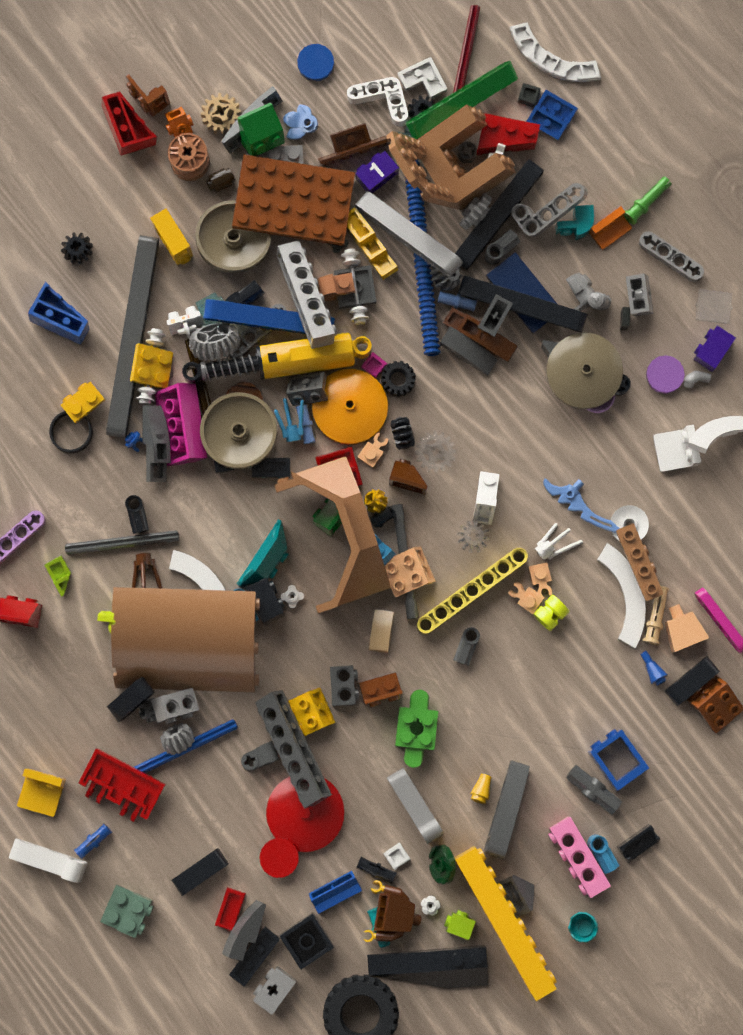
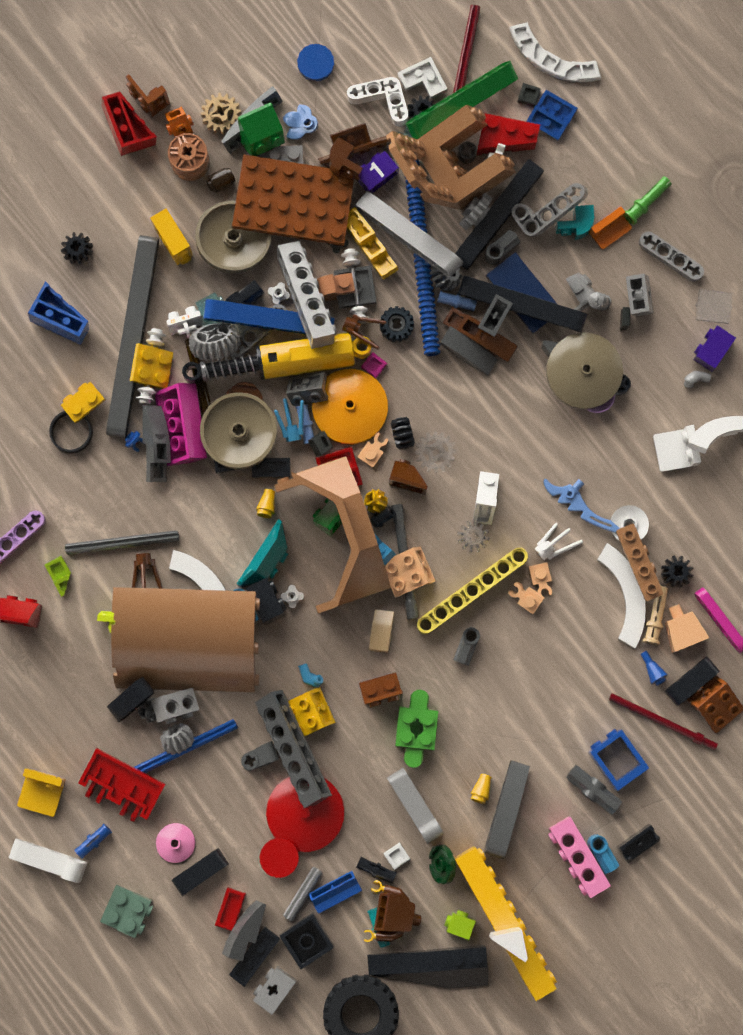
(137, 516): black piece -> none
(182, 835): none -> bright pink dish
(266, 505): none -> yellow cone
(279, 288): none -> white plate
(302, 894): none -> light grey axle
(310, 678): none -> dark azure arm
(320, 443): none -> pearl dark grey tile
(338, 686): dark grey brick -> none
(339, 160): none -> reddish brown brick
(352, 326): none -> reddish brown plant
(398, 367): black tyre -> none
(406, 323): none -> black bush
(425, 905): white plate -> none
(512, 940): none -> white slope
(519, 893): dark grey slope -> none
(551, 612): neon yellow wheel -> none
(583, 927): teal hair -> none
(665, 374): medium lavender tile -> none
(676, 578): none -> black gear
(697, 738): none -> dark red bar

